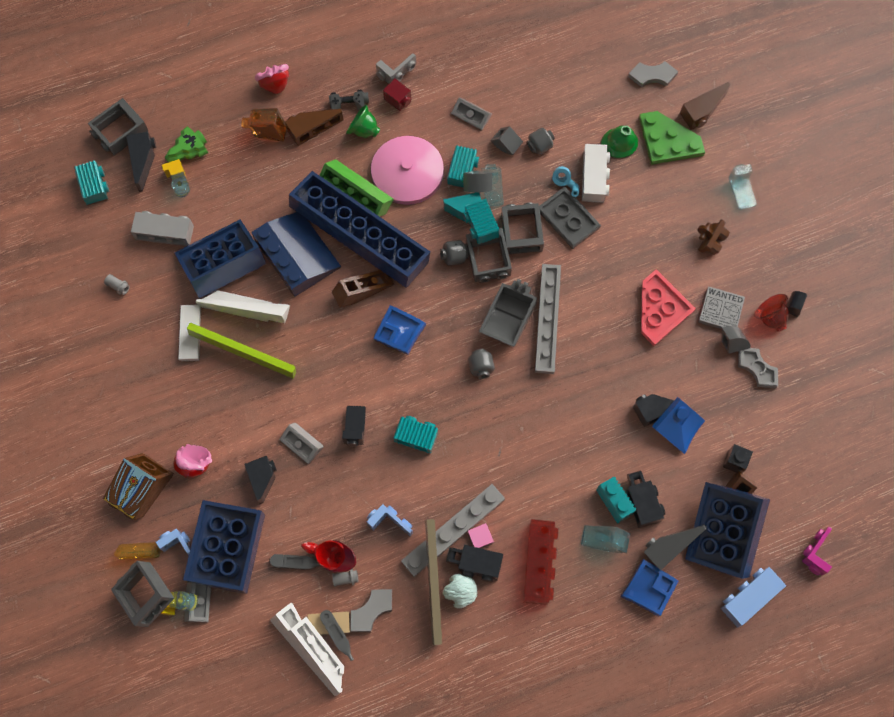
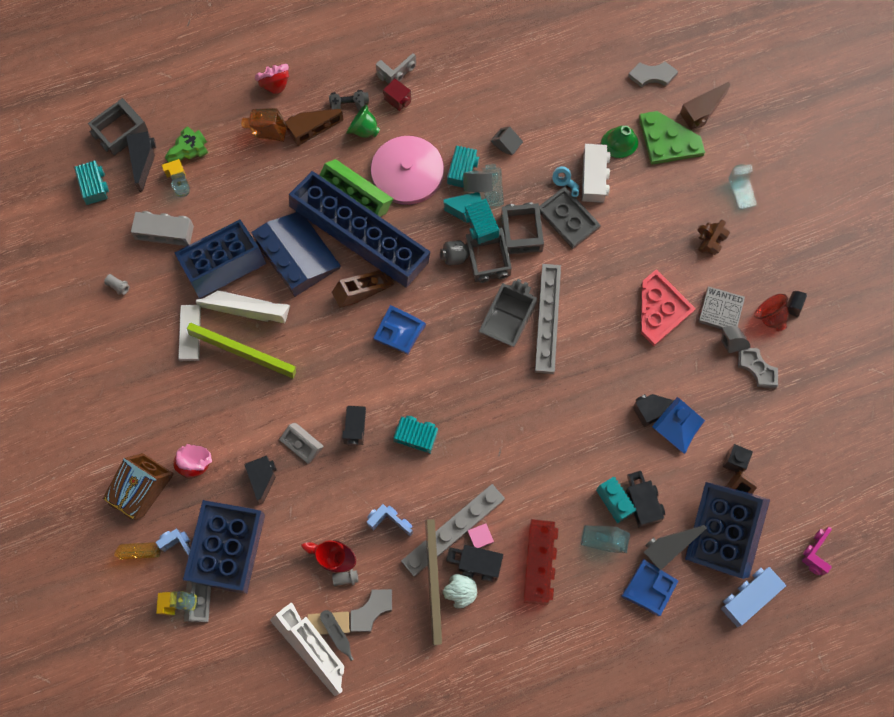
(155, 605): dark grey window -> none
(293, 562): dark grey piece -> none
(471, 113): light grey slope -> none
(481, 363): dark grey head -> none
(540, 141): dark grey head -> none

